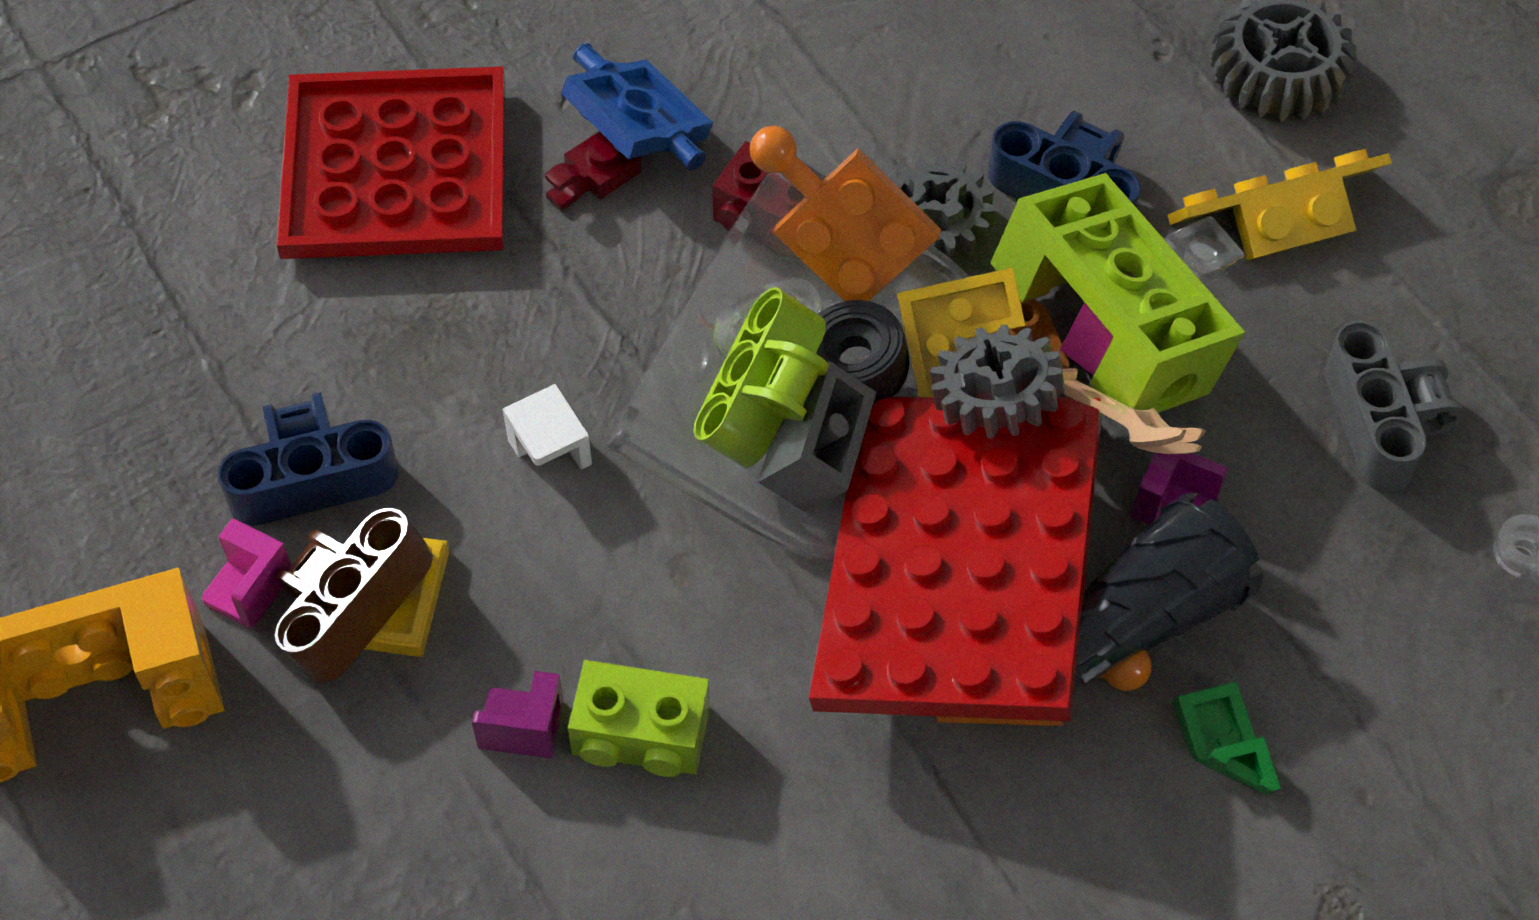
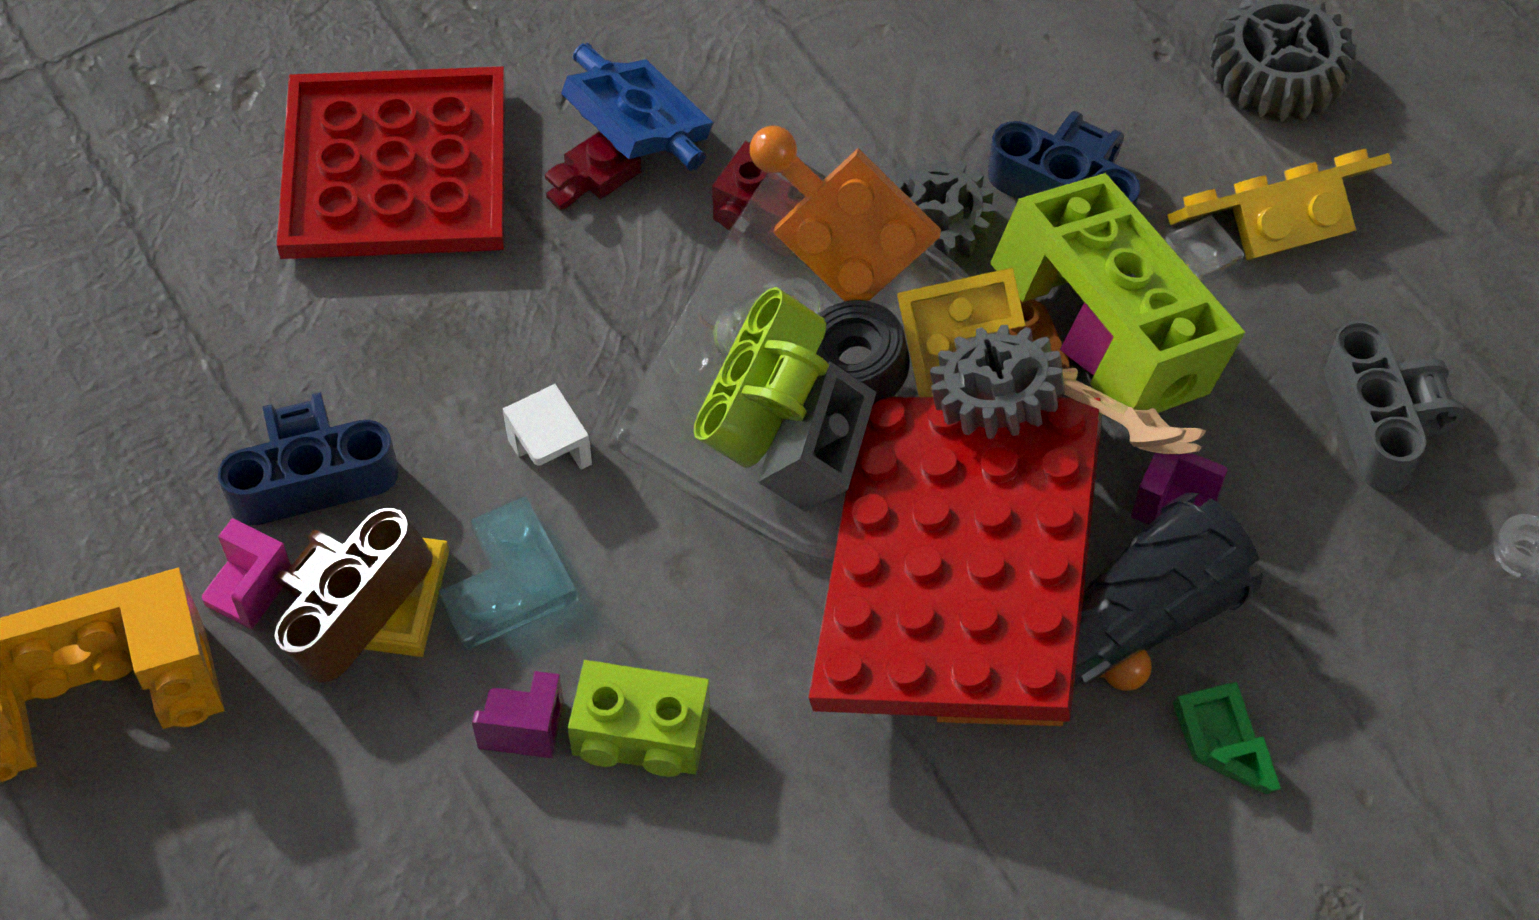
(520, 586): none -> clear light blue plate

